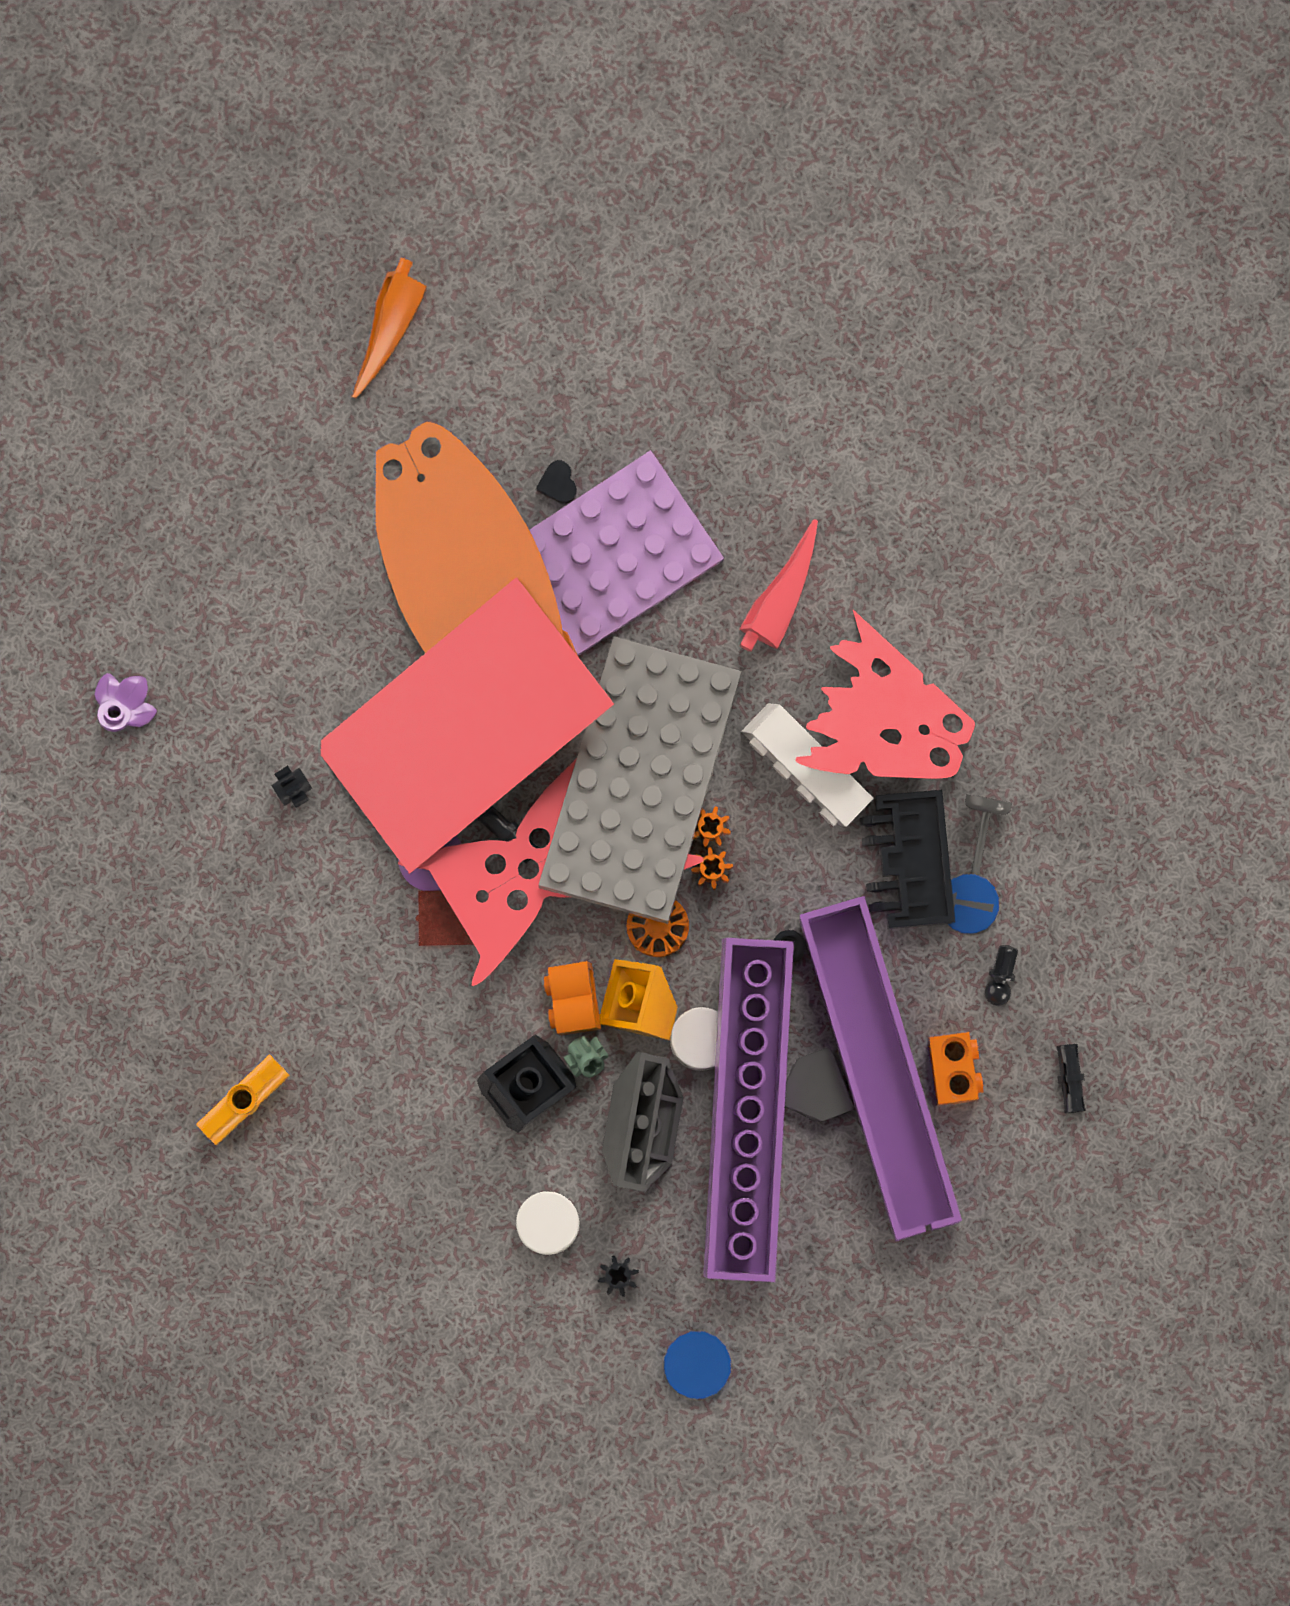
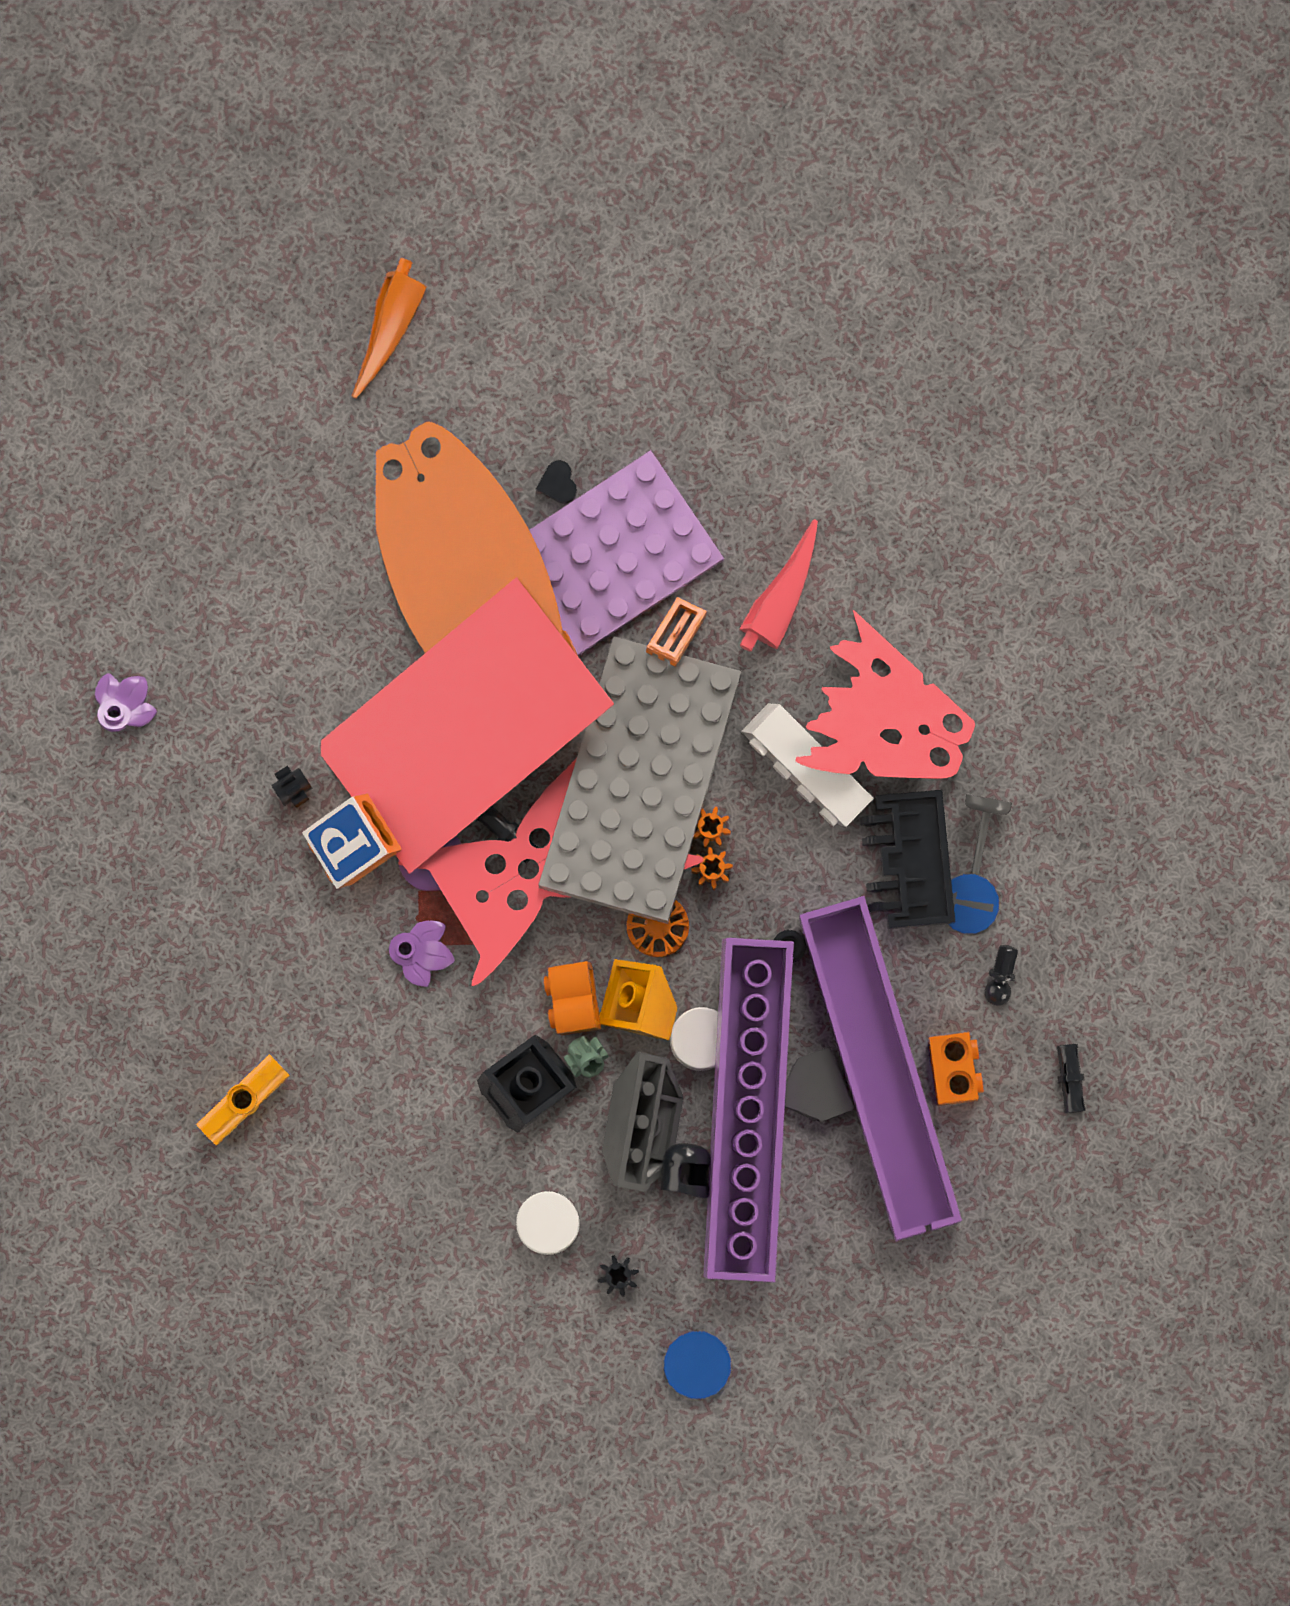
(351, 841): none -> piece
(426, 952): none -> medium lavender plate
(664, 652): none -> tile
(687, 1160): none -> black helmet

